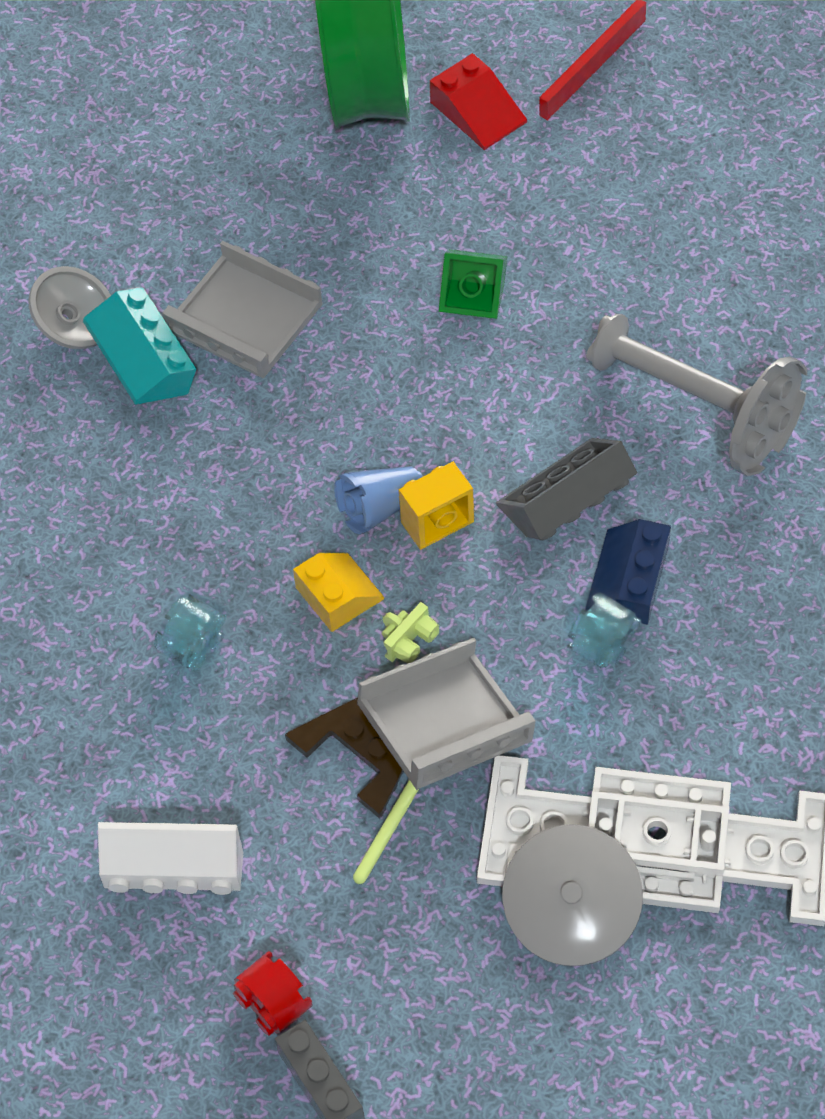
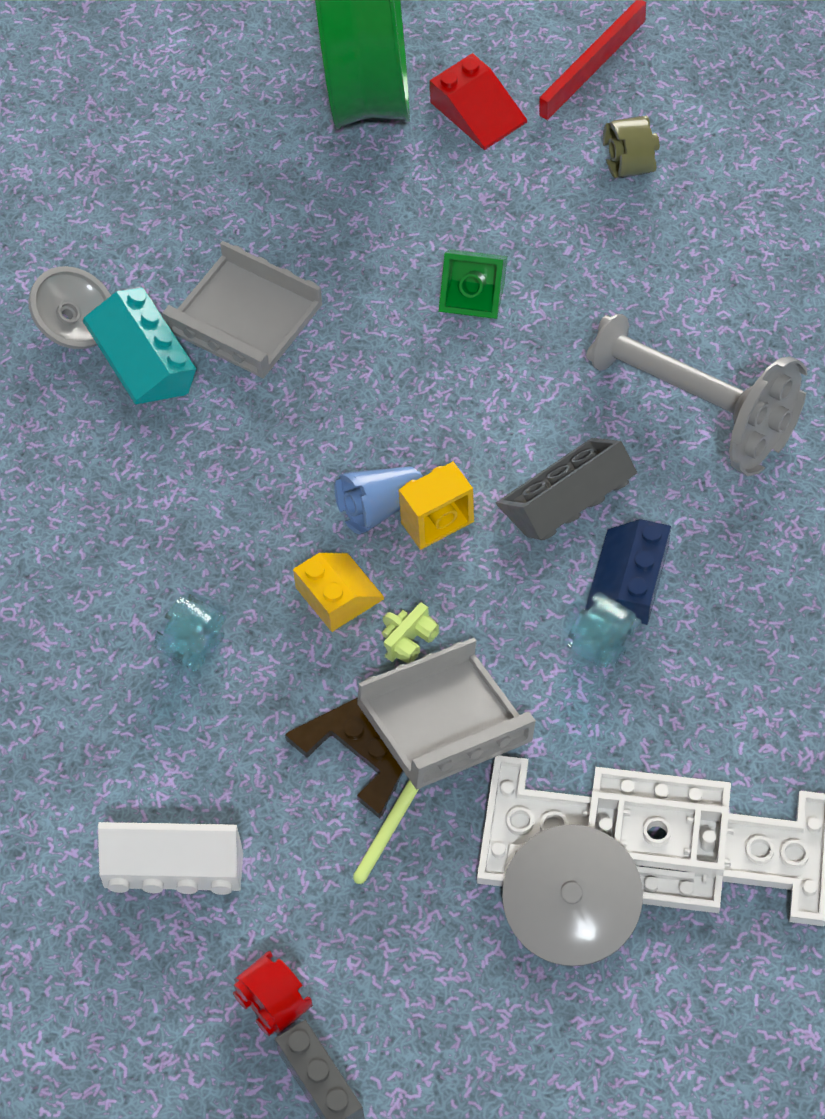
(630, 146): none -> olive brick

